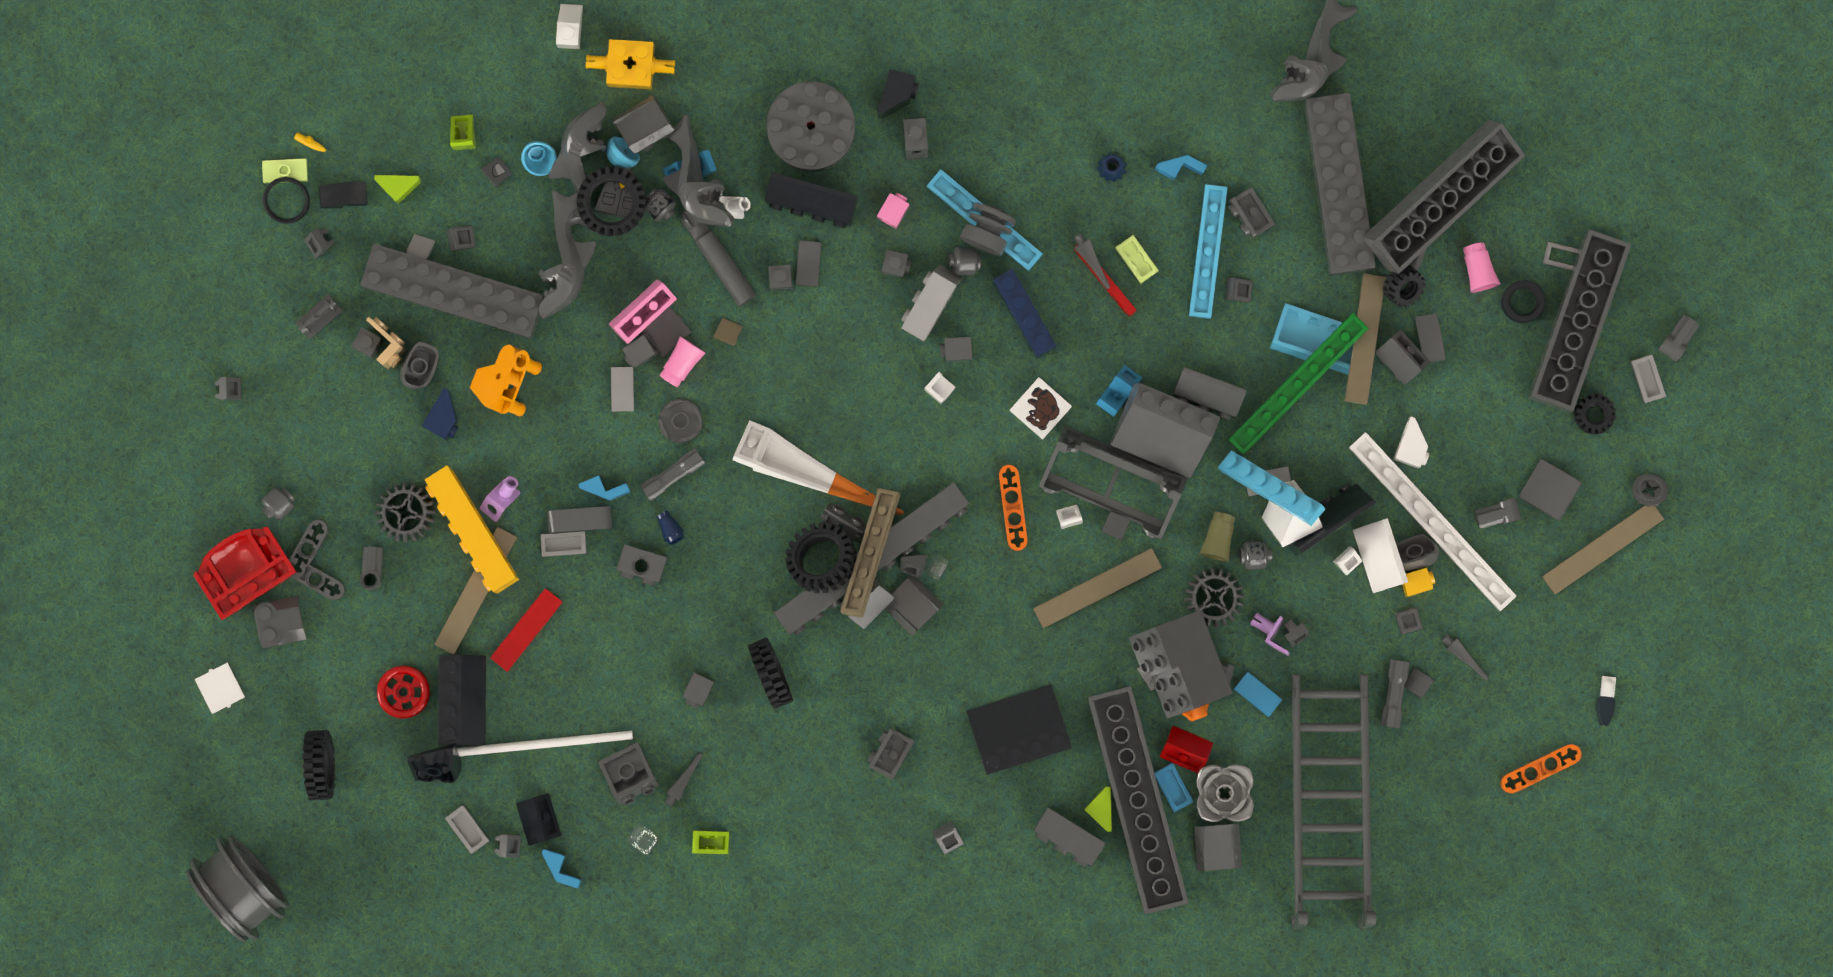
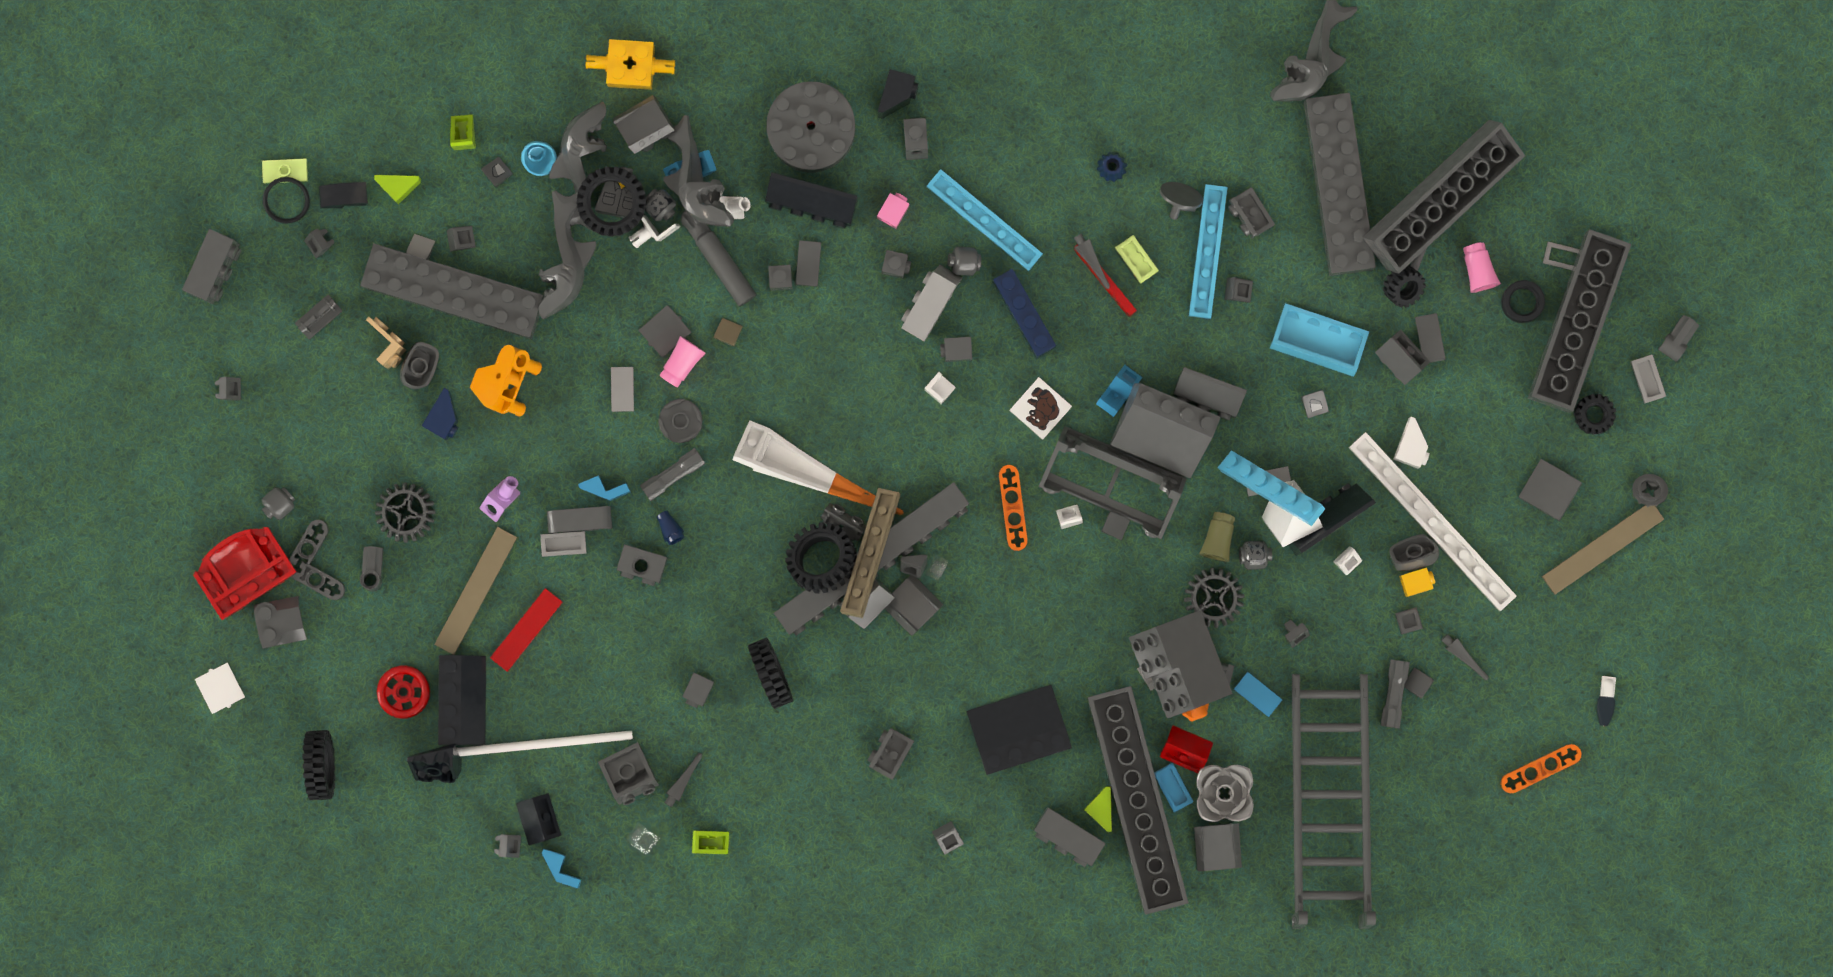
(212, 267): none -> dark grey brick
(237, 888): dark grey wheel -> none
(308, 141): yellow helmet -> none
(367, 343): dark grey brick -> none
(467, 829): light grey tile -> none
(472, 530): yellow brick -> none
(569, 26): white slope -> none
(617, 155): medium azure piece -> none
(641, 351): dark grey brick -> none
(642, 311): bright pink brick -> none
(649, 231): none -> white bracket
(988, 229): dark grey wheel -> none
(1097, 588): dark tan tile -> none
(1171, 167): dark azure slope -> none
(1181, 197): none -> dark grey shield
(1270, 629): lavender bracket -> none
(1298, 383): green tile -> none
(1315, 404): none -> slope
(1364, 348): dark tan tile -> none
(1380, 555): white tile -> none
(1503, 513): dark grey piece -> none

